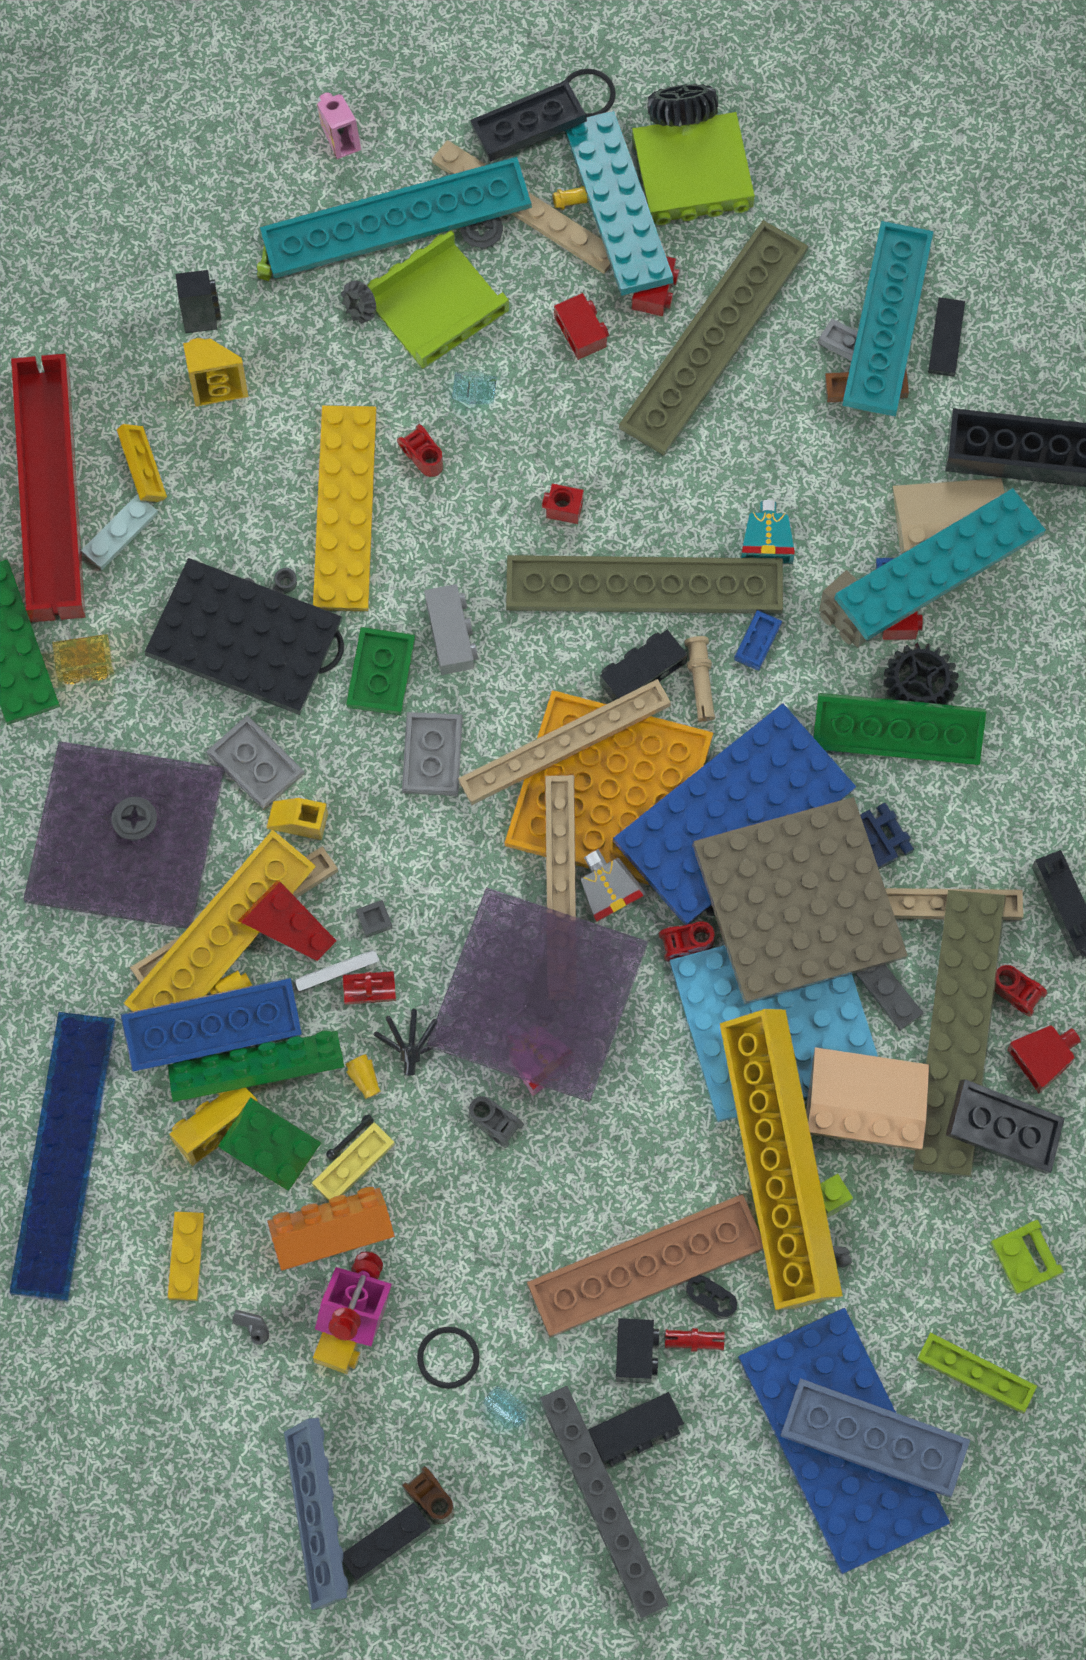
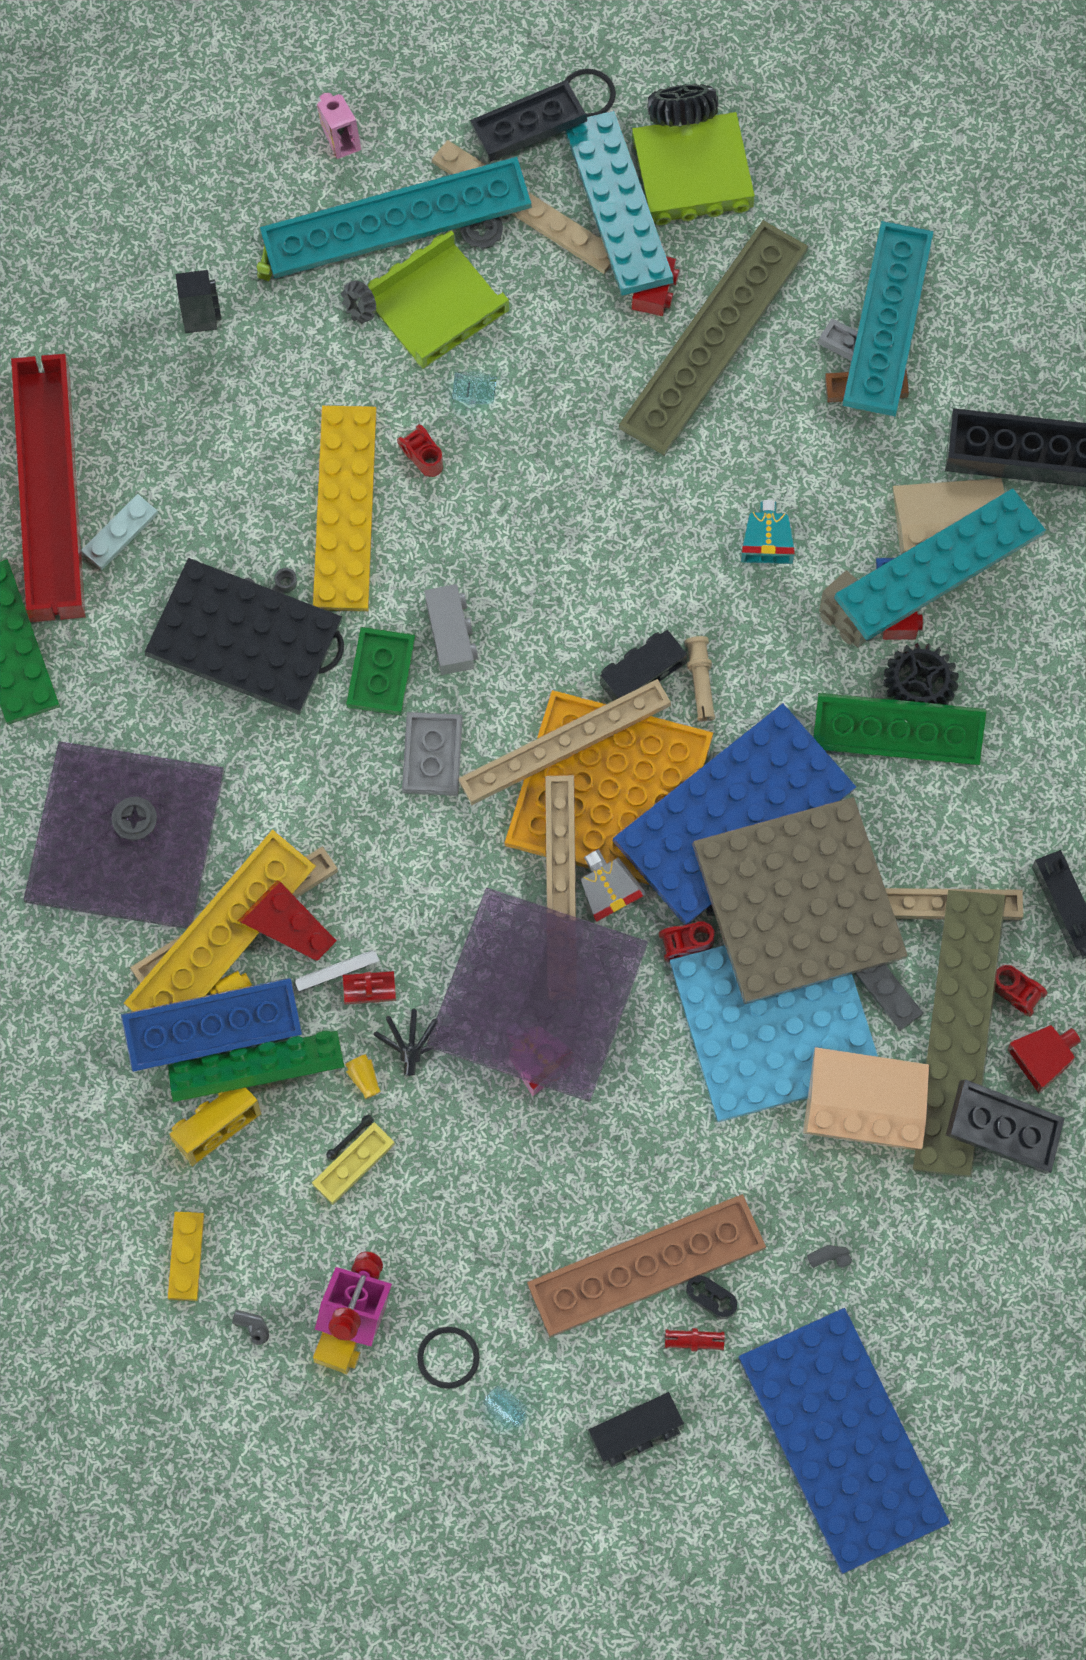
(63, 1157): clear blue plate -> none
(83, 658): clear yellow brick -> none
(141, 463): yellow plate -> none
(214, 372): yellow slope -> none
(255, 762): light grey tile -> none
(269, 1144): green plate -> none
(298, 817): yellow slope -> none
(315, 1514): sand blue plate -> none
(330, 1227): orange brick -> none
(374, 918): dark grey plate -> none
(386, 1543): black brick -> none
(426, 1492): reddish brown piece -> none
(496, 1121): dark grey piece -> none
(569, 197): yellow pin -> none
(569, 513): red brick -> none
(580, 326): red brick -> none
(603, 1503): dark grey brick -> none
(635, 1350): black brick -> none
(644, 584): olive plate -> none
(758, 640): blue plate -> none
(780, 1159): yellow brick -> none
(835, 1195): lime brick -> none
(875, 1438): sand blue plate -> none
(882, 847): dark blue plate -> none
(946, 337): black tile -> none
(976, 1373): lime plate -> none
(1018, 1261): lime plate -> none

